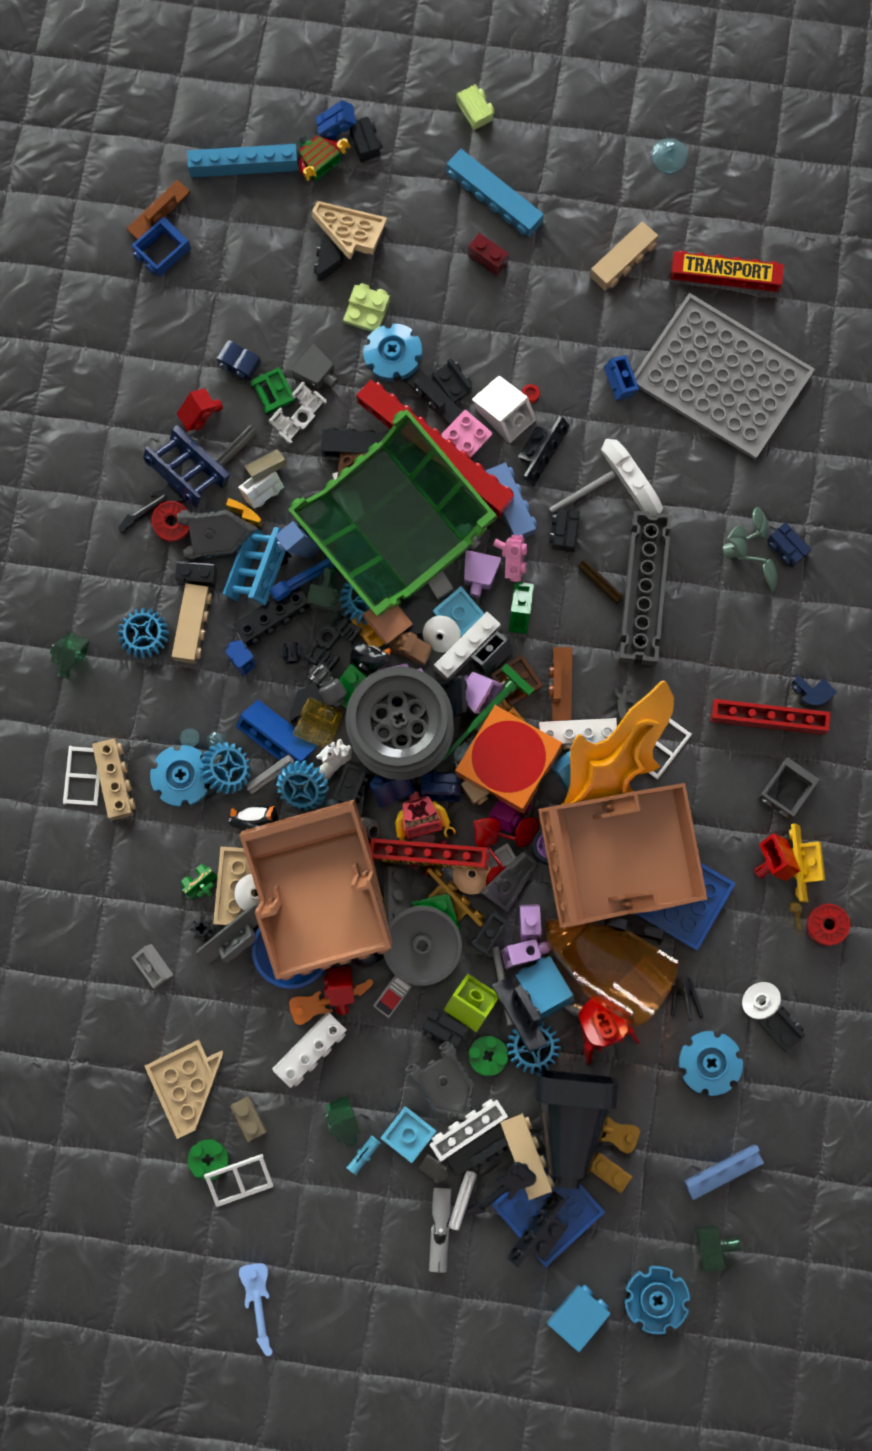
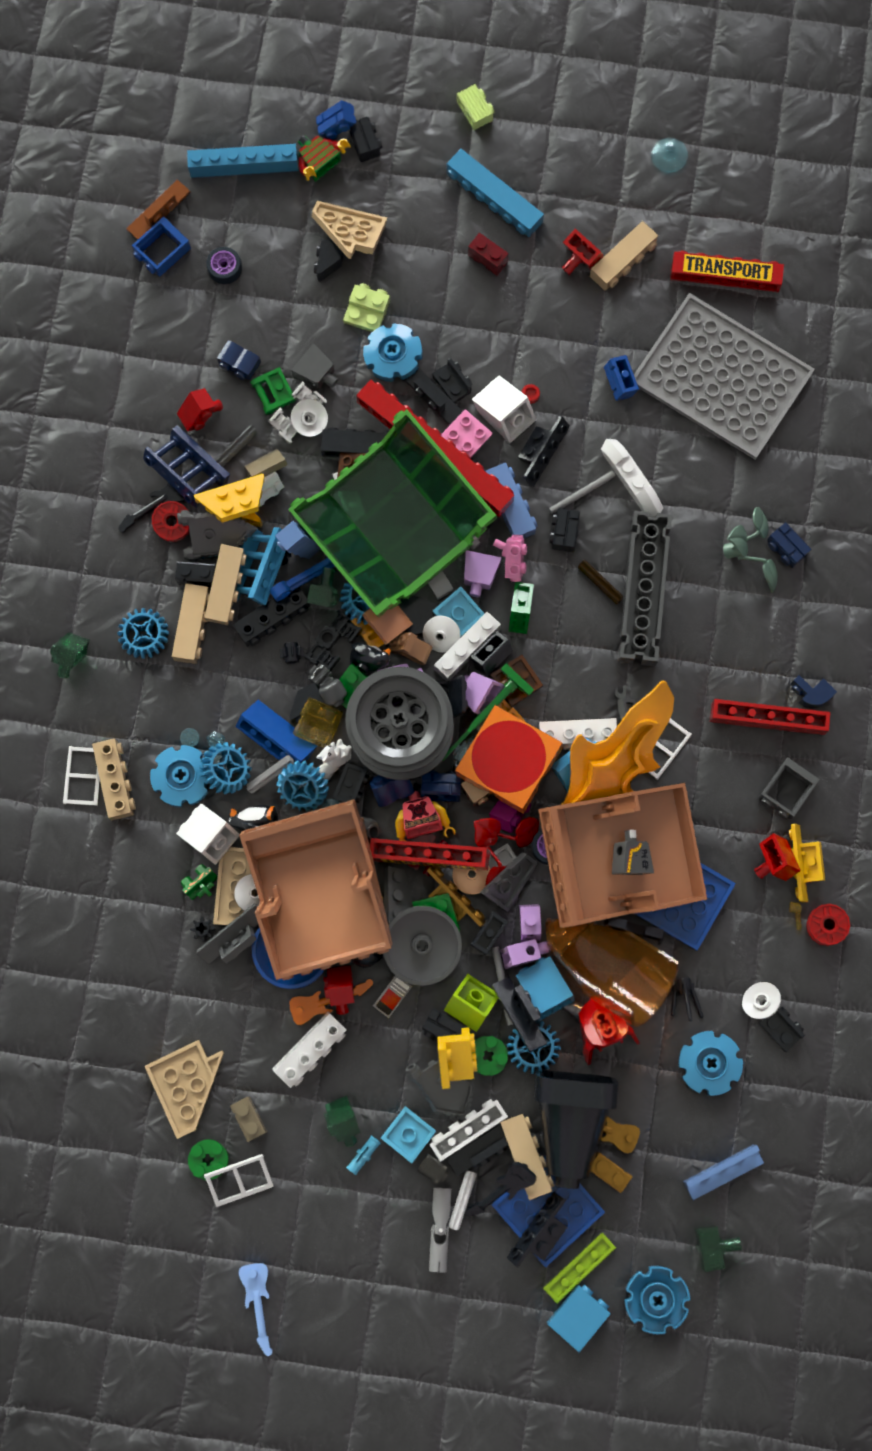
(152, 966): light grey slope -> none
(208, 833): none -> white slope
(224, 256): none -> wheel
(224, 584): none -> tan brick
(233, 499): none -> yellow wing
(240, 657): blue brick -> none
(318, 417): none -> white dish
(457, 1057): none -> yellow bracket
(562, 683): dark orange bracket -> none
(579, 1267): none -> lime tile
(582, 252): none -> red brick
(632, 856): none -> dark grey torso

